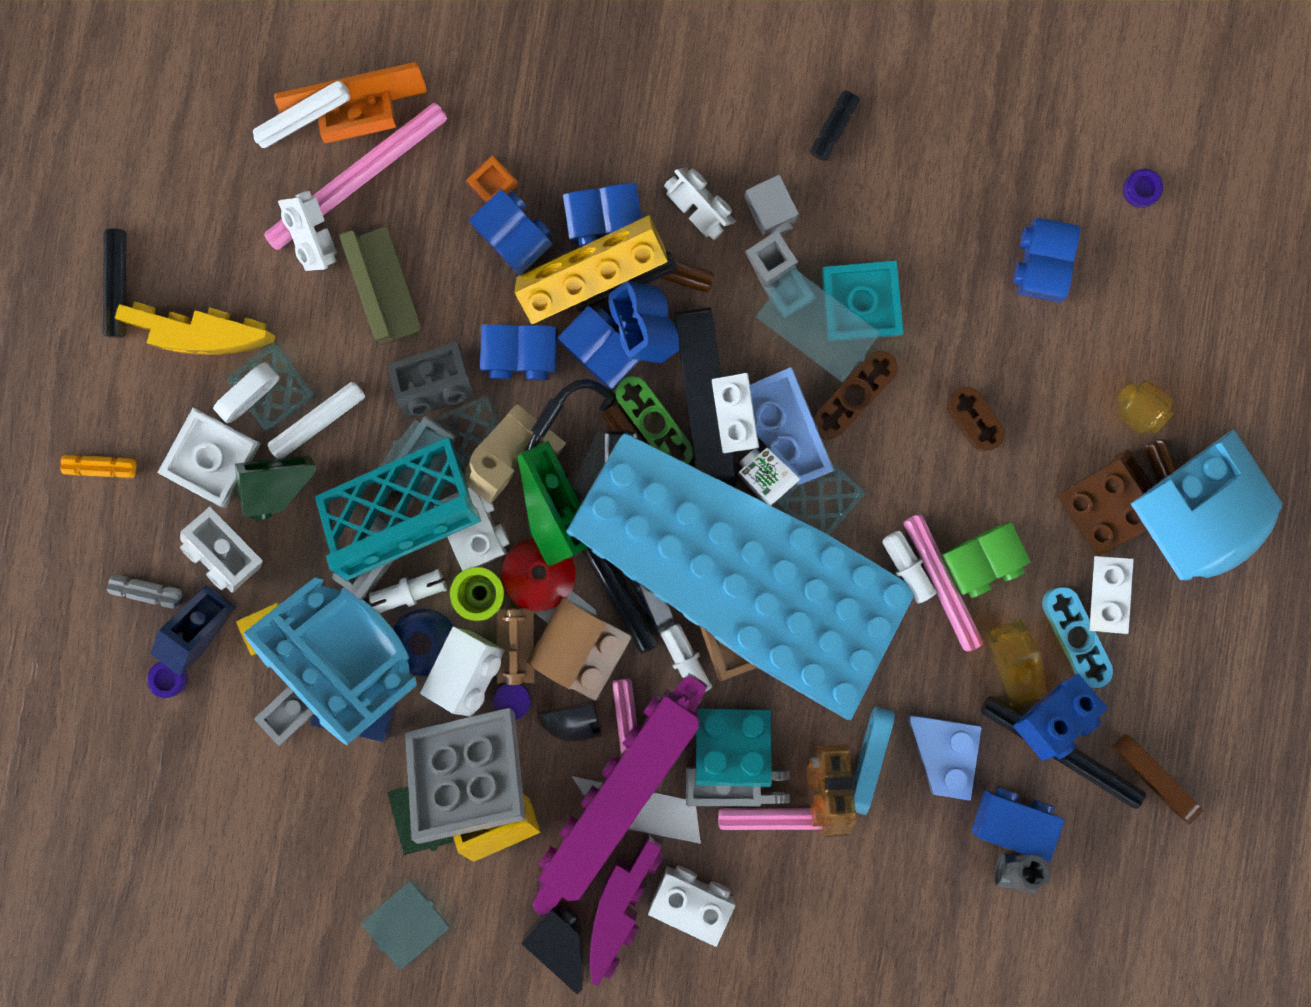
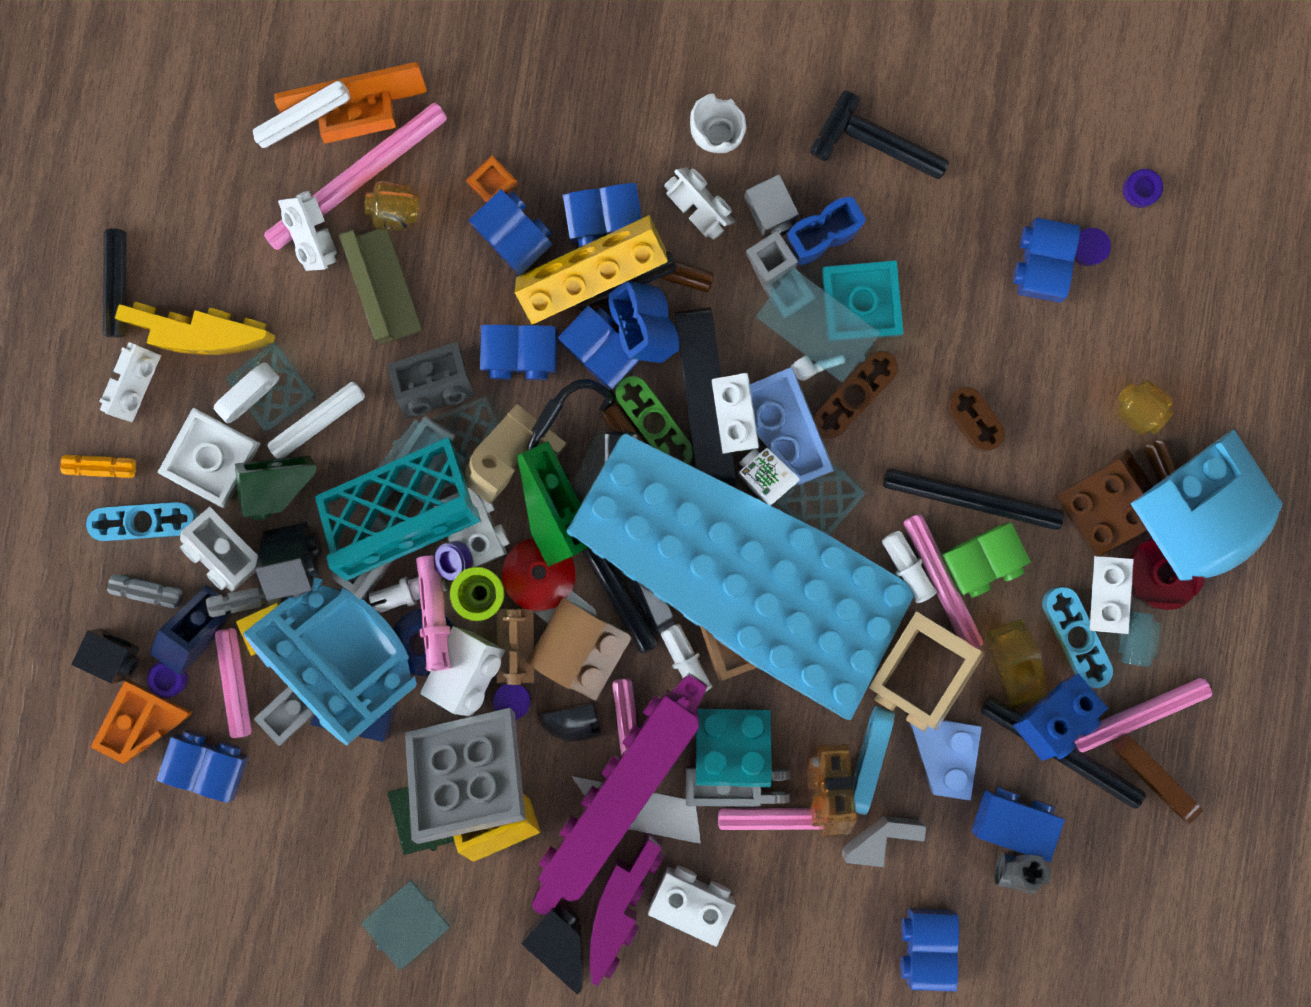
(106, 656): none -> black brick
(116, 513): none -> medium azure beam
(124, 396): none -> white hinge
(136, 722): none -> orange wing
(203, 766): none -> blue brick
(233, 683): none -> bright pink axle
(238, 602): none -> light grey axle
(288, 561): none -> black brick
(391, 206): none -> clear yellow head
(433, 615): none -> bright pink pin
(453, 559): none -> dark purple tile
(717, 124): none -> white hair
(805, 368): none -> white hand
(832, 228): none -> blue brick
(870, 845): none -> light grey slope
(897, 146): none -> black axle
(931, 949): none -> blue brick
(945, 638): none -> tan window
(973, 499): none -> black axle
(1092, 247): none -> dark purple tile
(1141, 642): none -> clear light blue brick
(1145, 713): none -> bright pink axle
(1148, 586): none -> dark red plate

